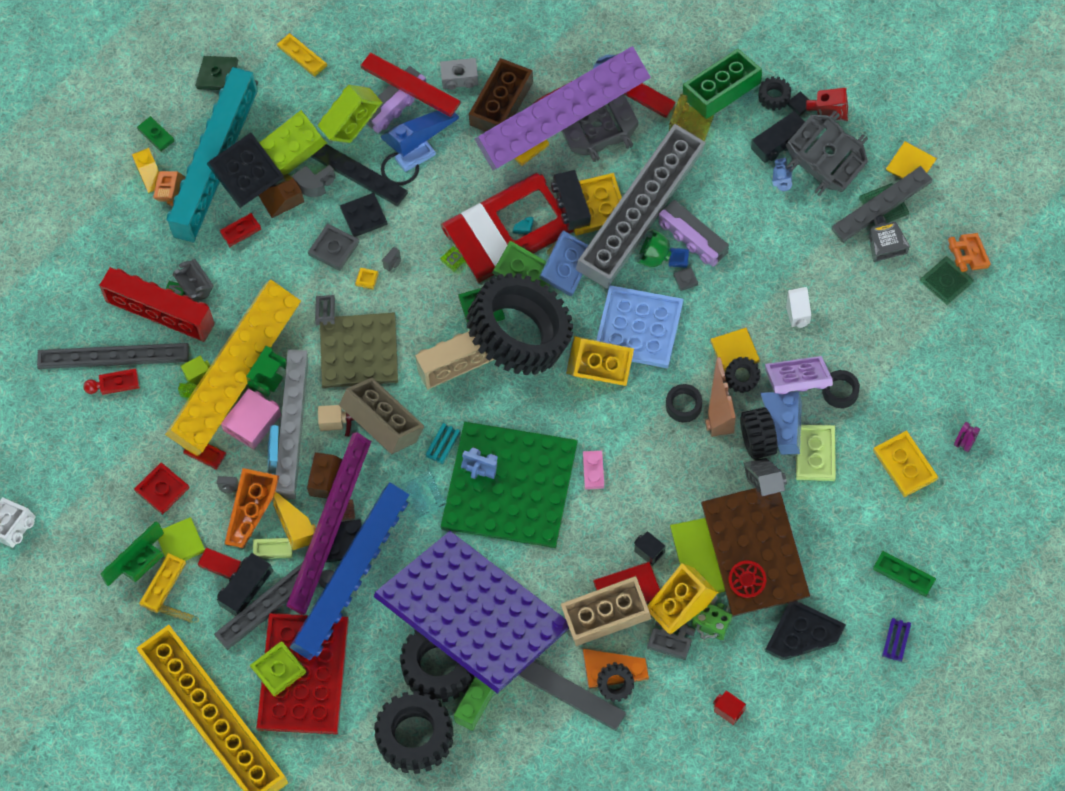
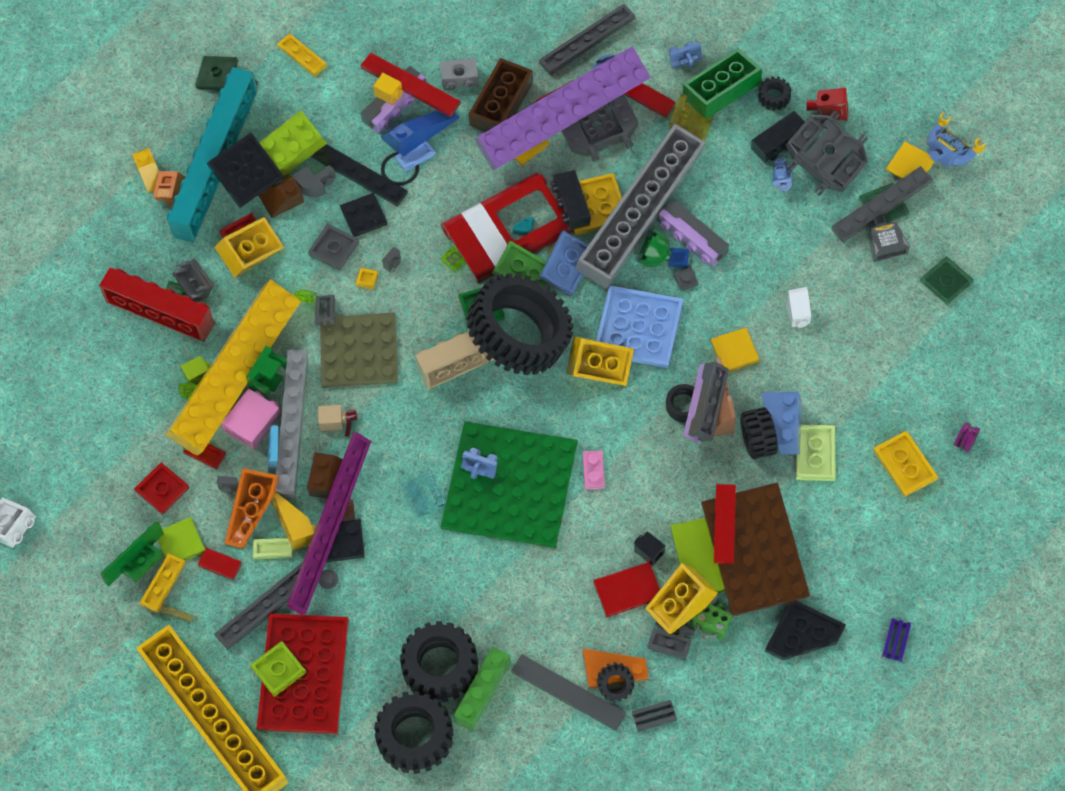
(113, 355): dark grey tile -> none
(113, 382): red plate -> none
(155, 134): green plate -> none
(244, 584): black brick -> none
(248, 247): none -> yellow slope
(305, 295): none -> clear neon green tile
(349, 113): lime brick -> none
(349, 571): blue brick -> none
(381, 415): dark tan brick -> none
(388, 89): none -> yellow brick
(449, 430): teal tile -> none
(472, 611): dark purple plate -> none
(587, 39): none -> dark grey plate
(606, 611): tan brick -> none
(670, 710): none -> dark grey tile
(686, 55): none -> medium blue hips
(706, 402): none -> dark grey piece
(724, 524): none -> red tile
(729, 707): red brick -> none
(747, 579): red wheel -> none
(752, 369): black tyre -> none
(765, 476): dark grey brick -> none
(798, 103): black tile -> none
(798, 375): lavender plate -> none
(847, 401): black tyre -> none
(904, 573): green plate -> none
(948, 148): none -> medium blue torso
(973, 249): orange plate -> none

